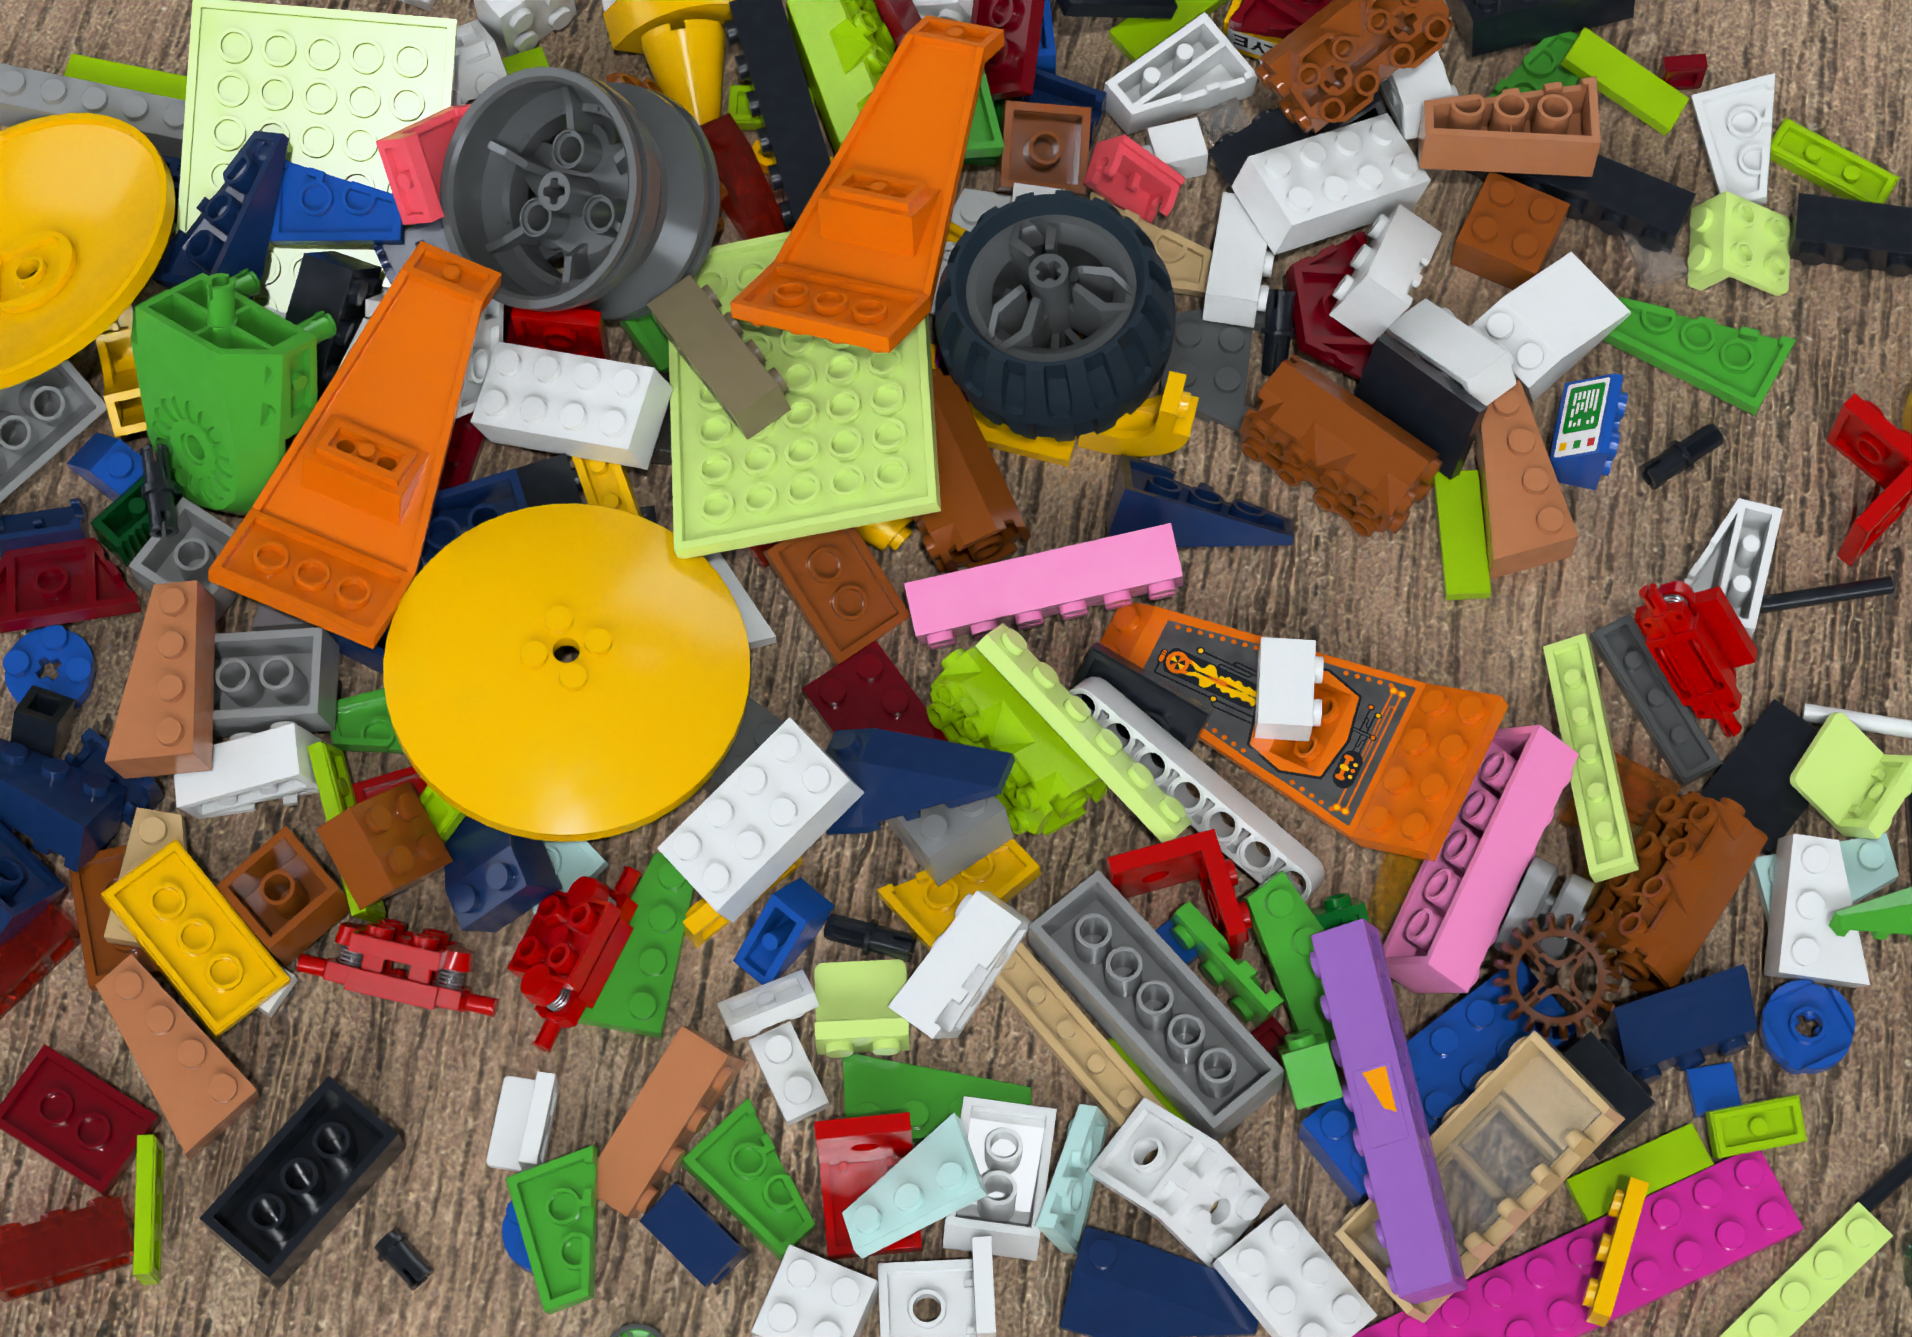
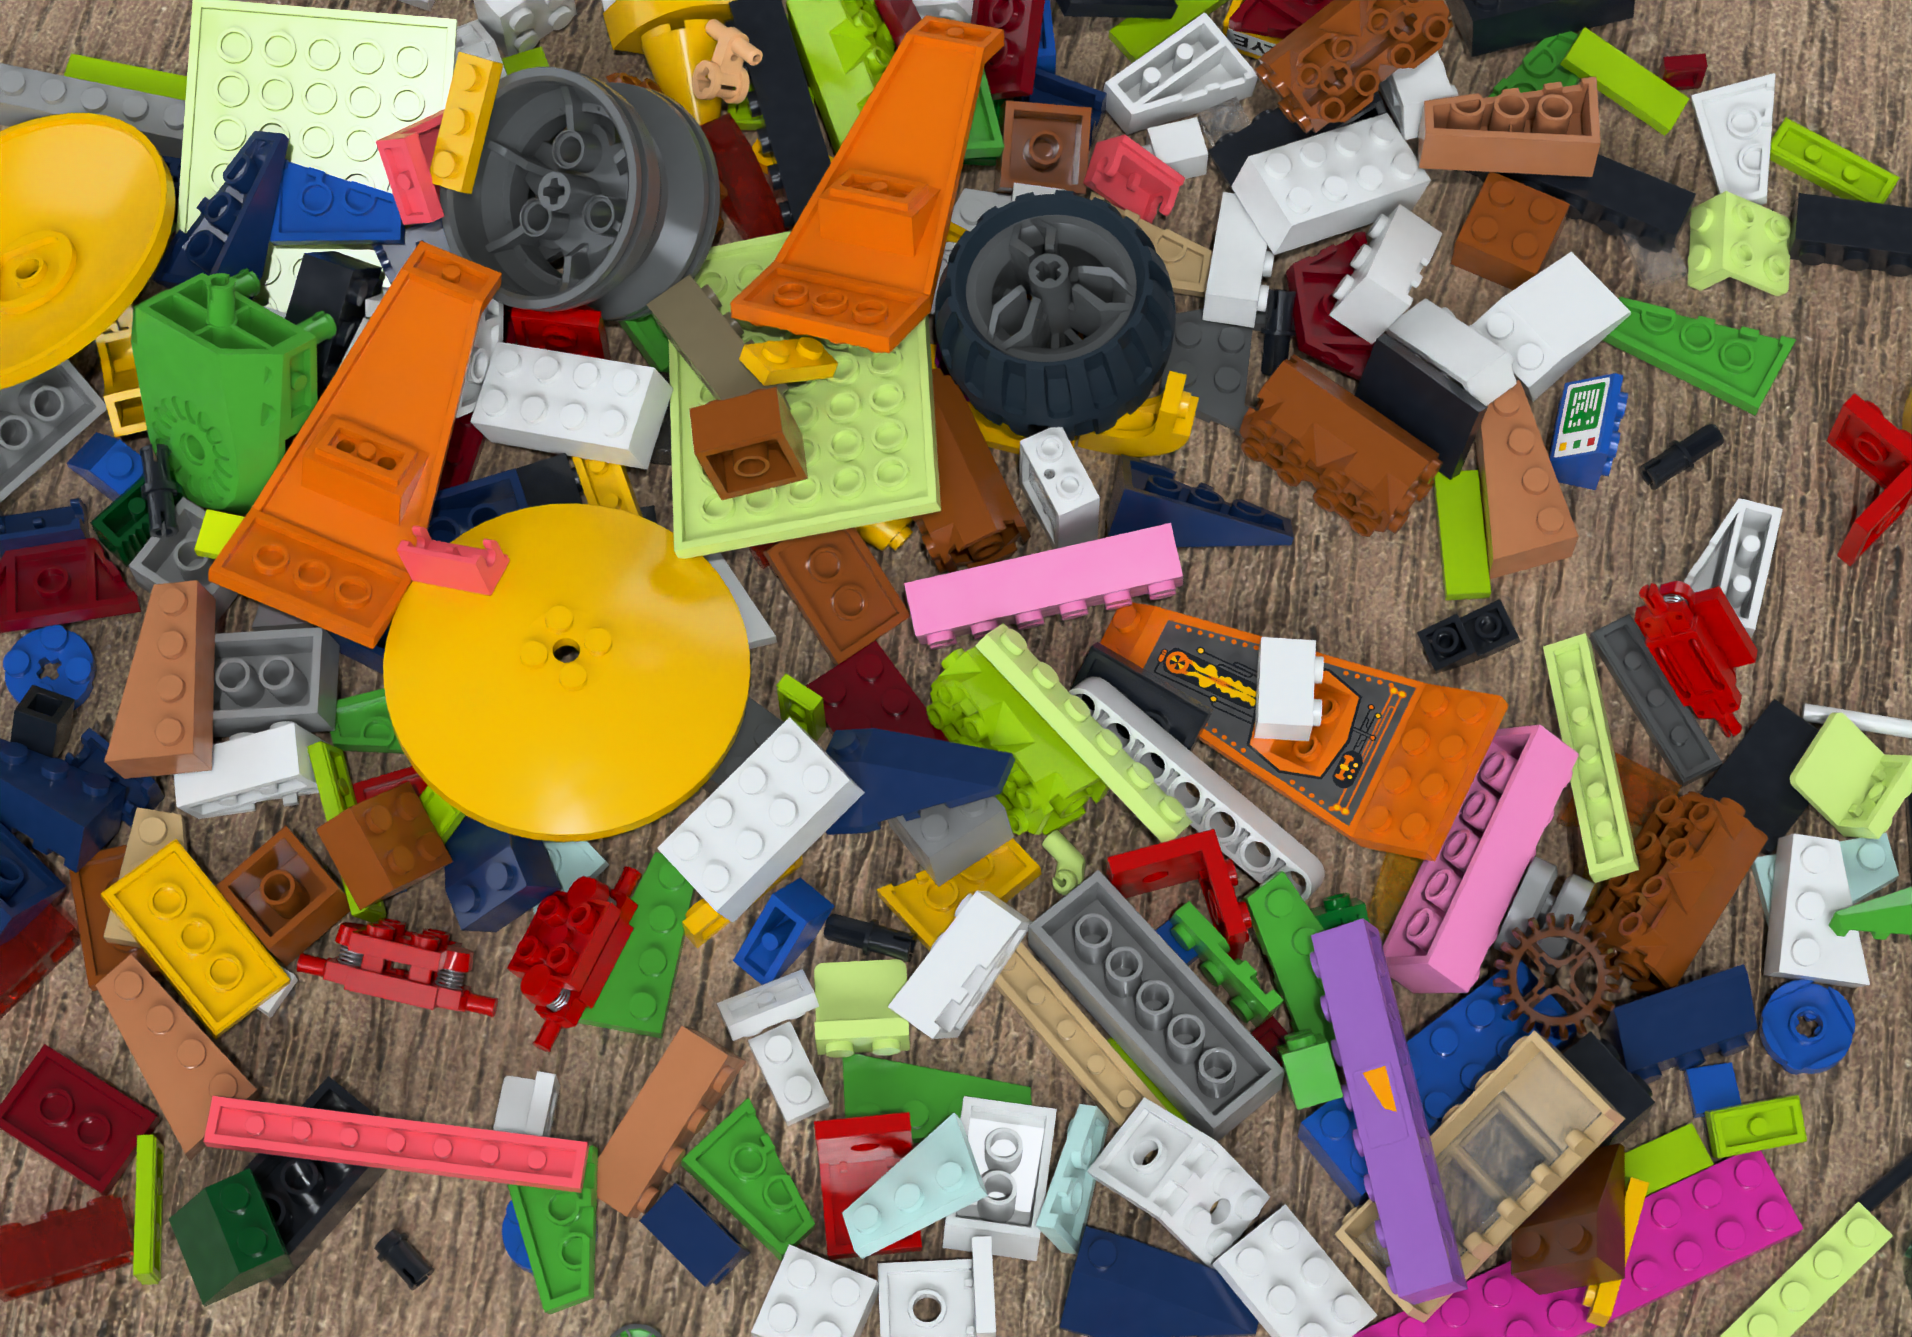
(215, 533): none -> neon yellow tile
(230, 1237): none -> dark green slope
(396, 1144): none -> coral plate
(453, 564): none -> coral hinge
(465, 122): none -> yellow plate
(726, 65): none -> light nougat piece
(748, 443): none -> dark orange brick
(788, 361): none -> yellow plate
(801, 706): none -> lime plate
(1059, 487): none -> white window
(1070, 863): none -> yellowish green arm
(1468, 638): none -> black slope
(1577, 1230): none -> reddish brown slope
(1826, 594): black bar -> none

